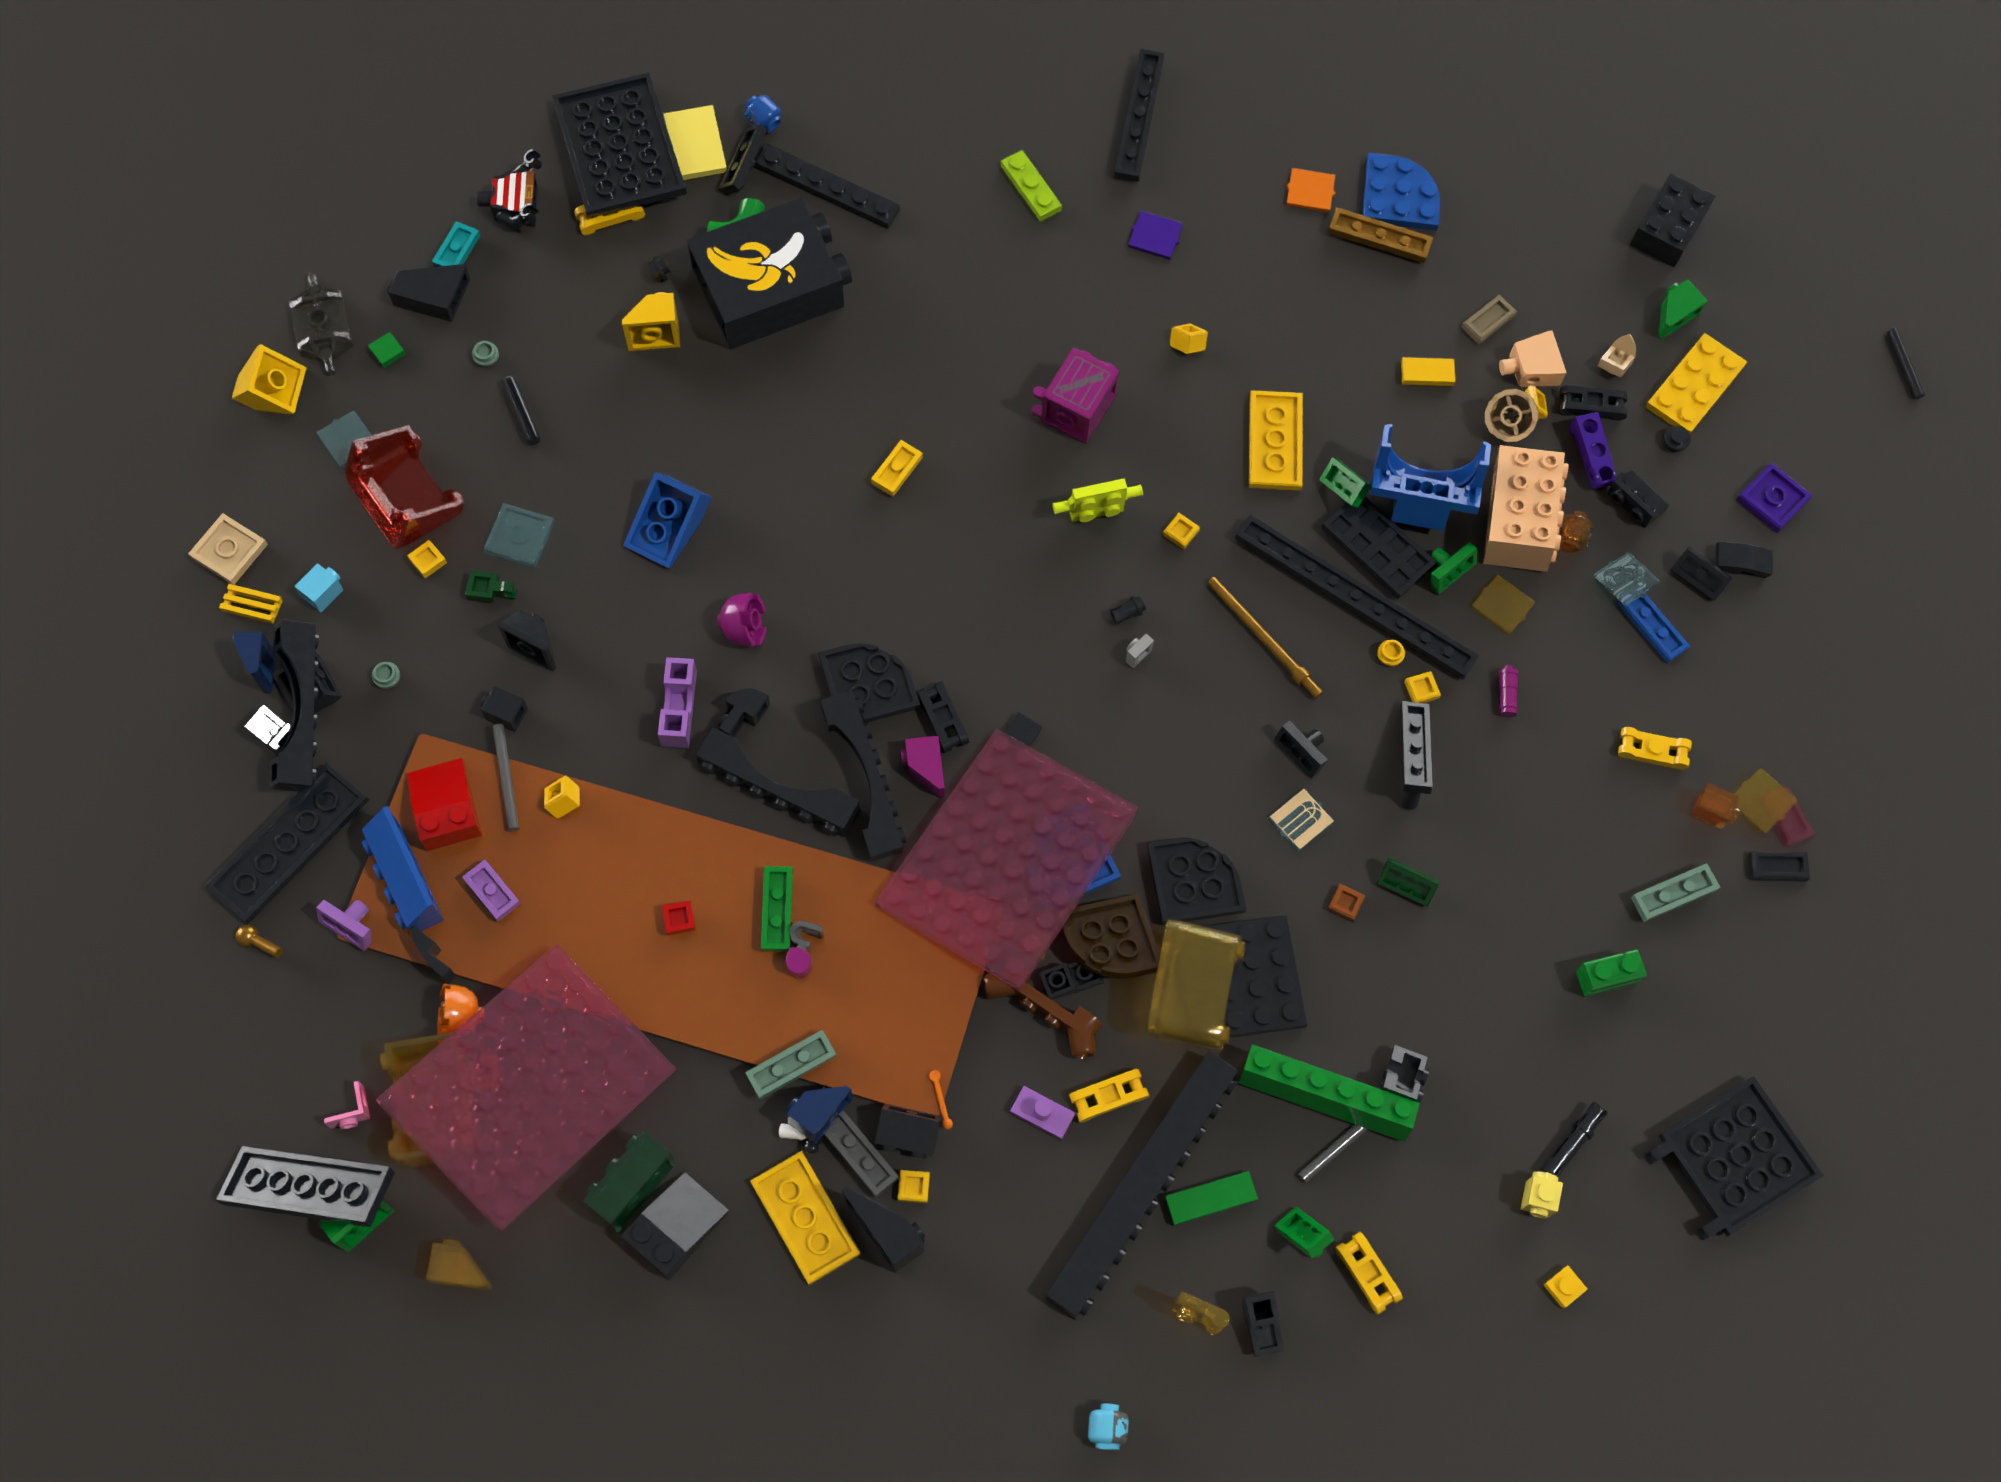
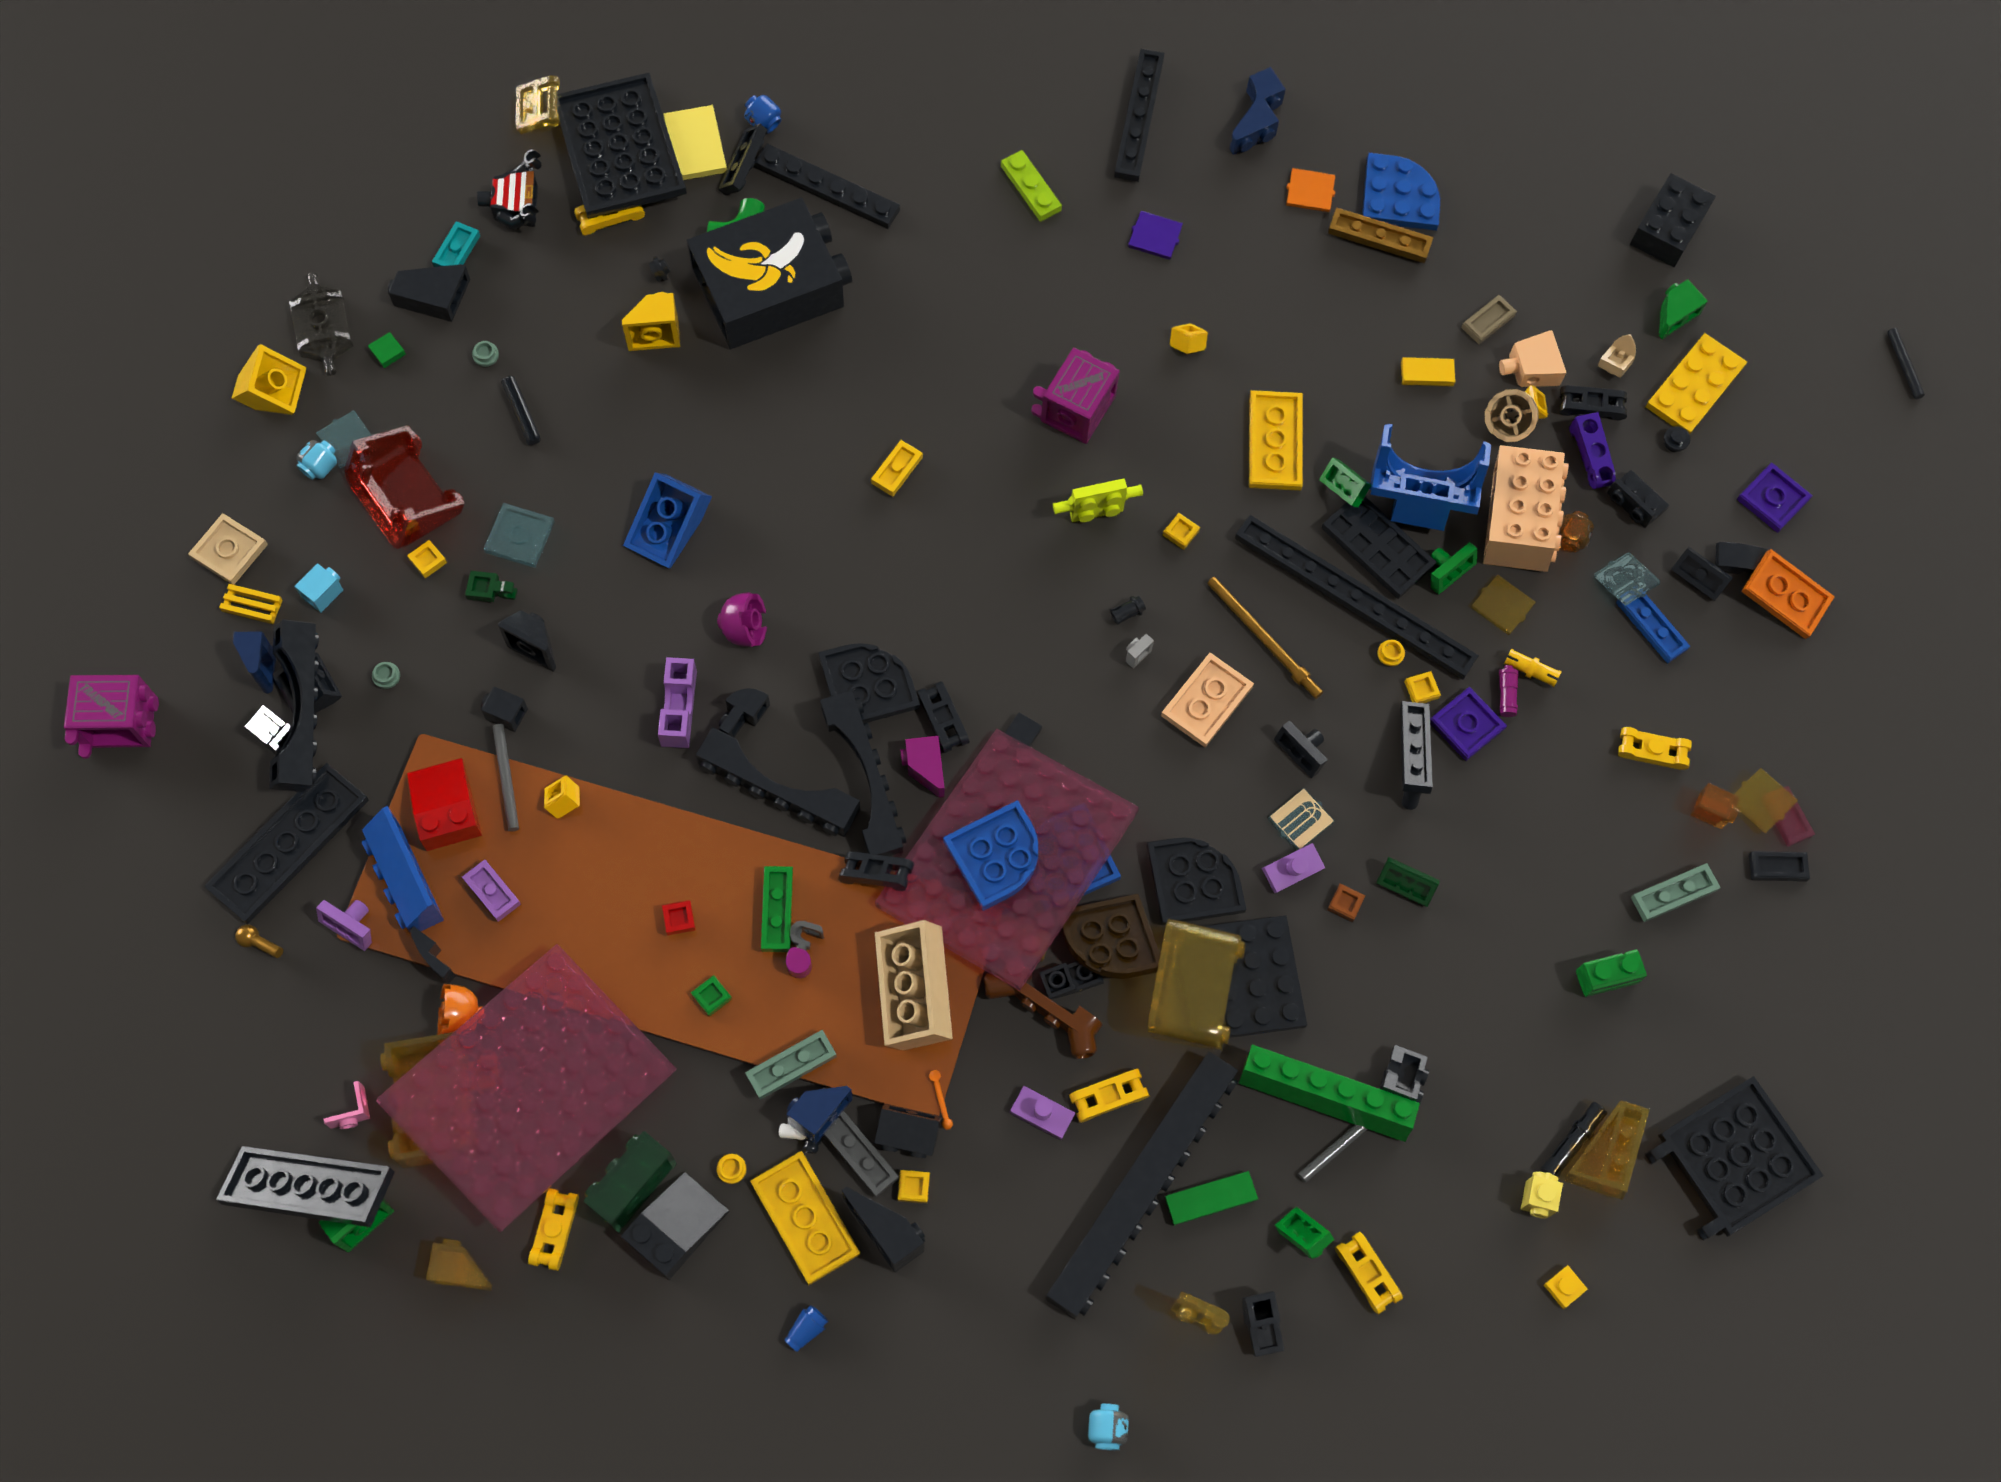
(109, 712): none -> magenta container
(316, 459): none -> medium azure head
(530, 104): none -> clear yellow plate
(553, 1229): none -> yellow plate
(711, 995): none -> green tile
(731, 1168): none -> yellow plate
(806, 1327): none -> blue cone
(876, 870): none -> black plate
(913, 985): none -> tan brick
(996, 854): none -> blue plate
(1207, 699): none -> light nougat plate
(1259, 122): none -> dark blue arch
(1293, 868): none -> medium lavender tile
(1467, 723): none -> dark purple tile
(1532, 667): none -> yellow pin
(1612, 1153): none -> clear yellow wedge
(1788, 594): none -> orange tile

